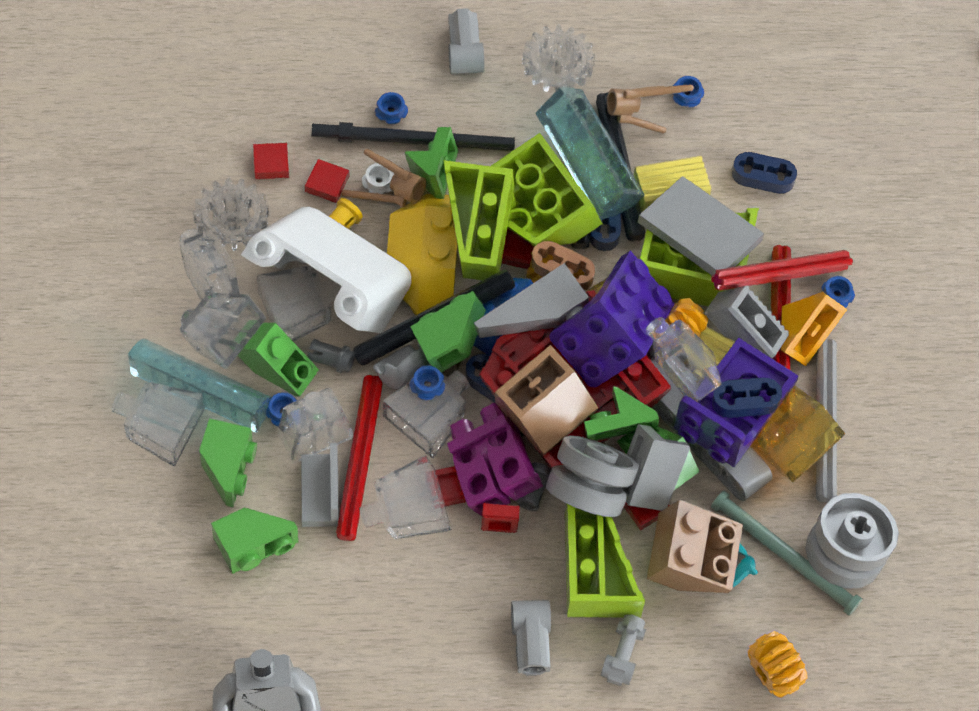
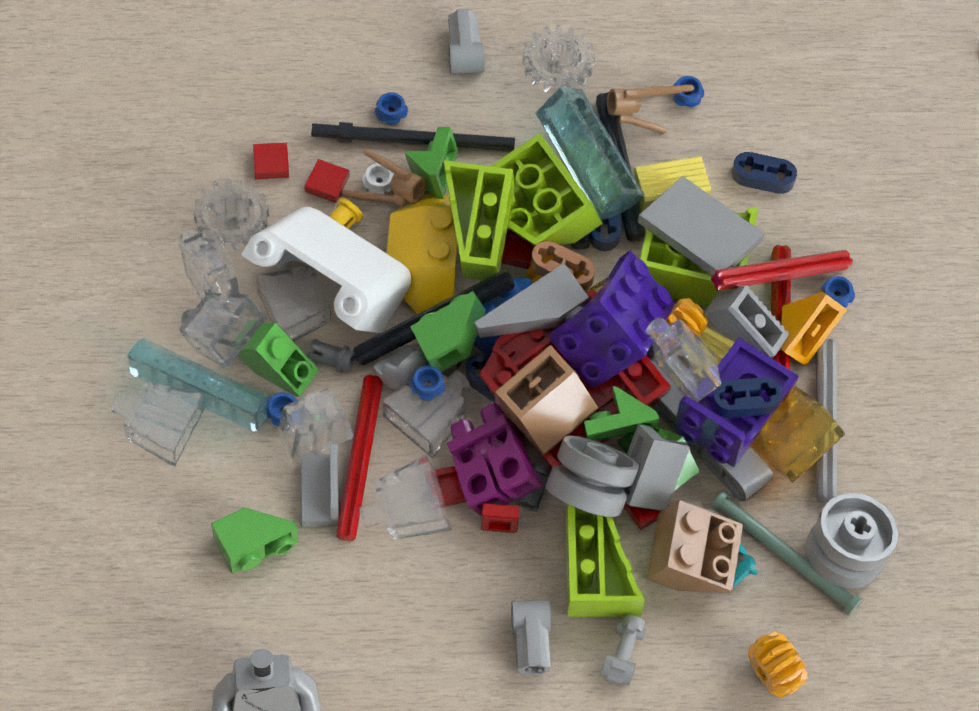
(224, 457): bright green slope -> none

